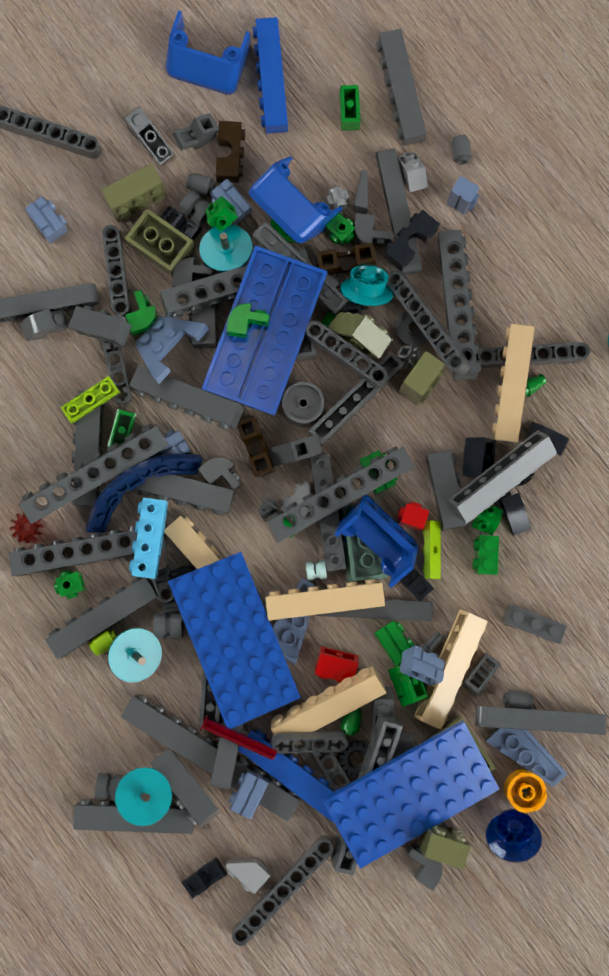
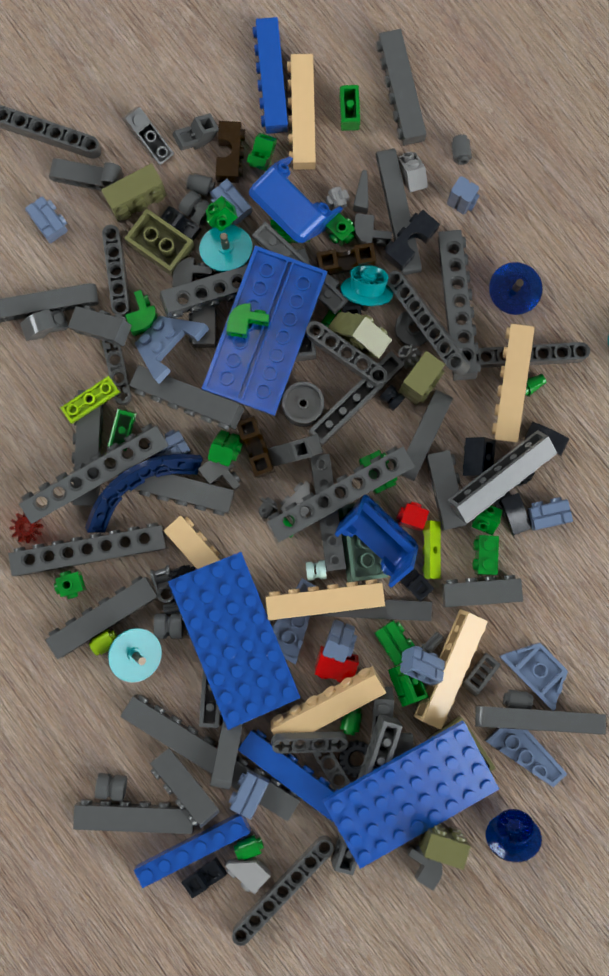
(84, 174): none -> dark grey beam
(143, 796): teal piece -> none
(149, 538): medium azure brick -> none
(192, 849): none -> blue brick
(203, 68): blue windscreen -> none
(225, 448): none -> green brick
(238, 738): dark red axle -> none
(248, 847): none -> green brick
(262, 151): none -> green brick
(303, 113): none -> tan brick
(340, 641): none -> sand blue brick
(391, 393): none -> black wheel
(427, 431): none -> dark grey beam
(482, 592): none -> dark grey brick
(515, 288): none -> clear blue piece
(521, 801): light orange brick -> none
(534, 624): dark grey brick -> none
(538, 671): none -> sand blue wing
(550, 514): none -> sand blue brick

